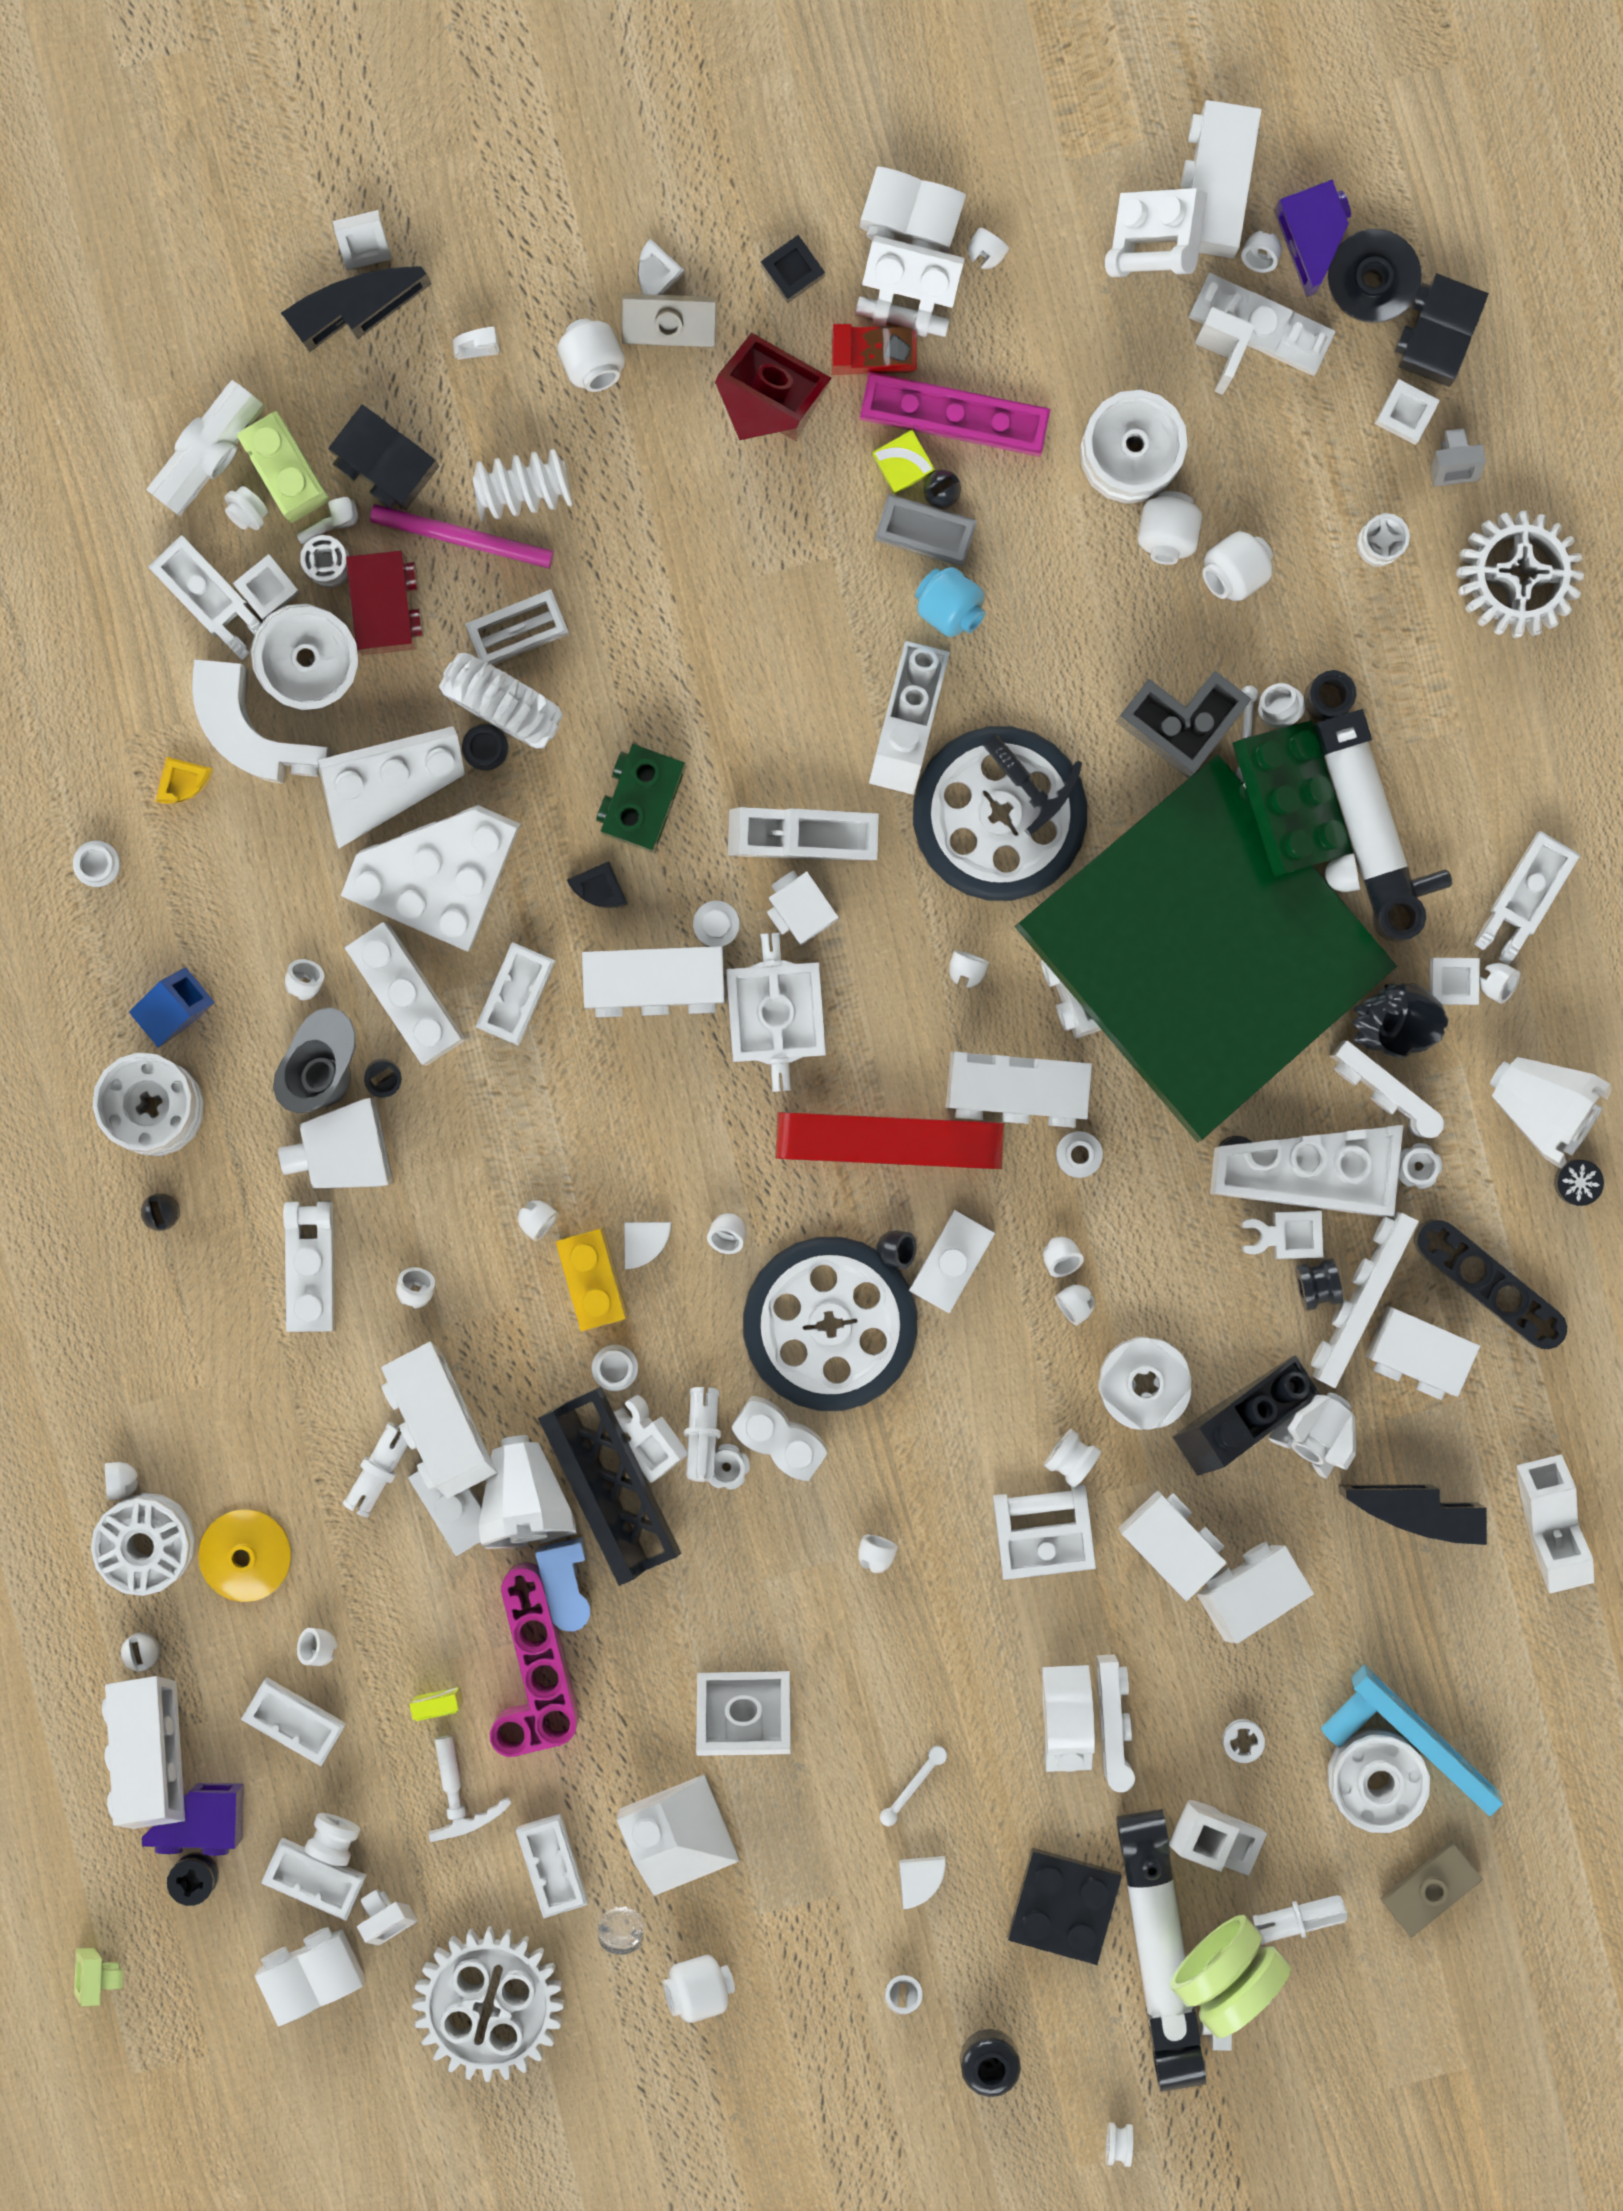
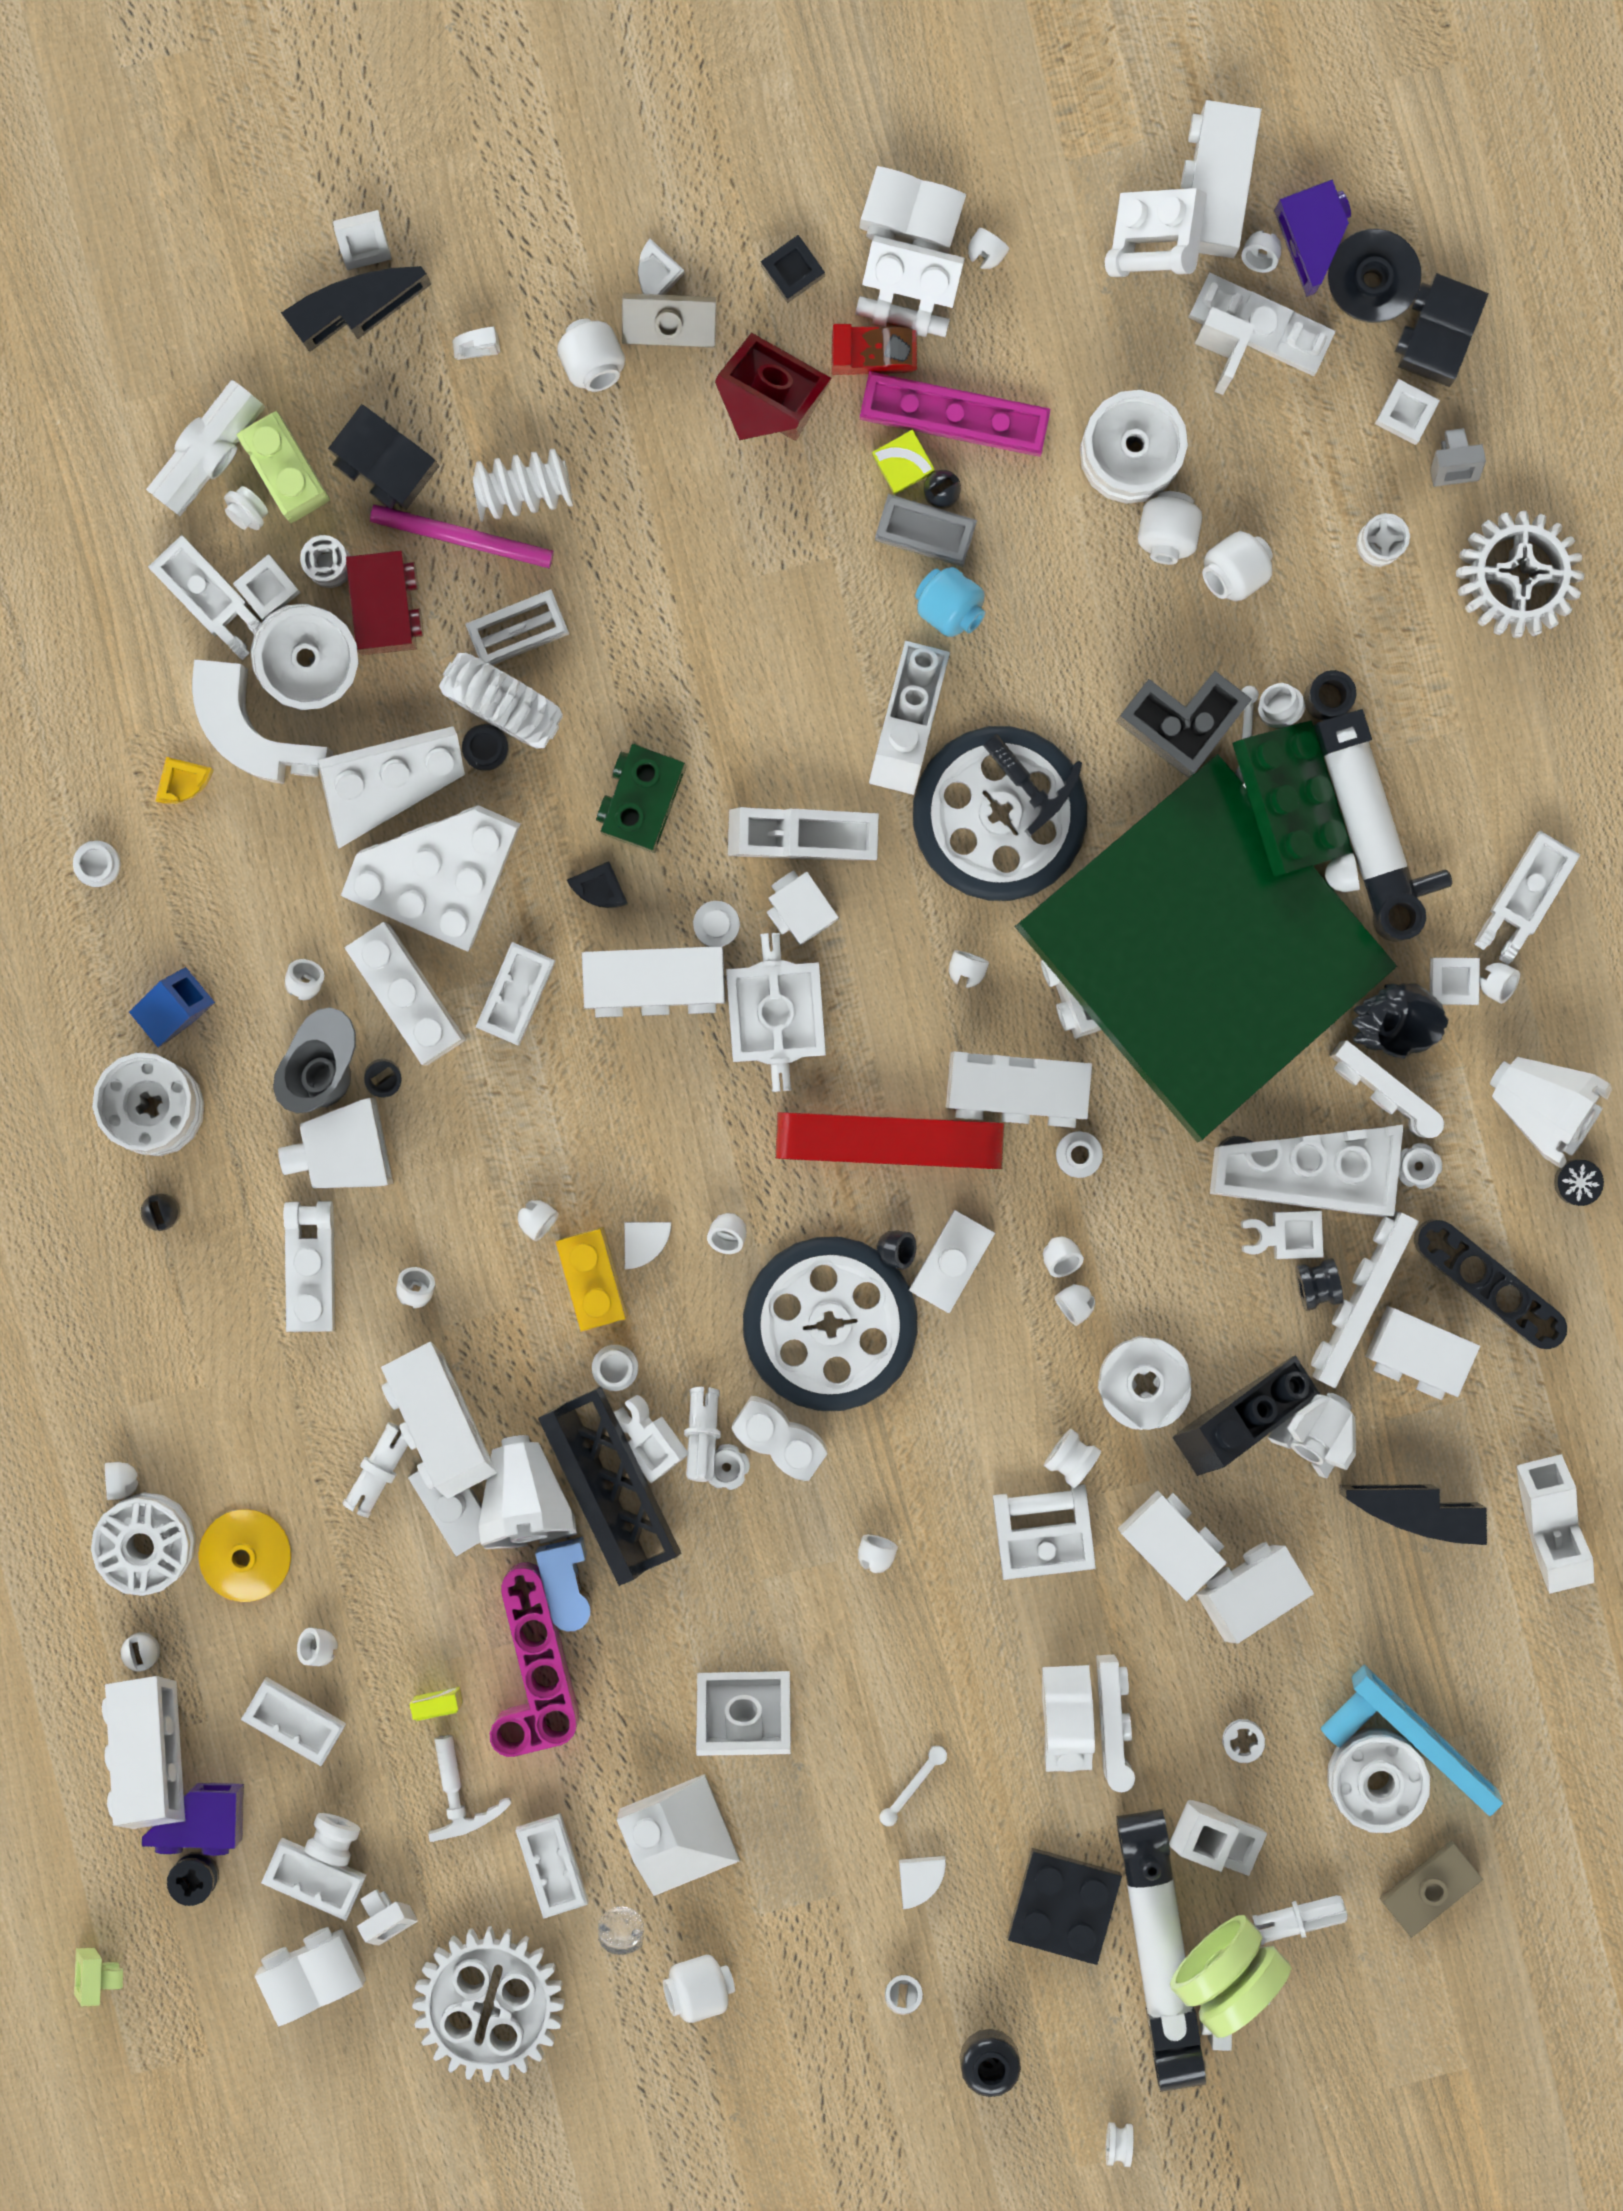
(343, 515): white hand -> none

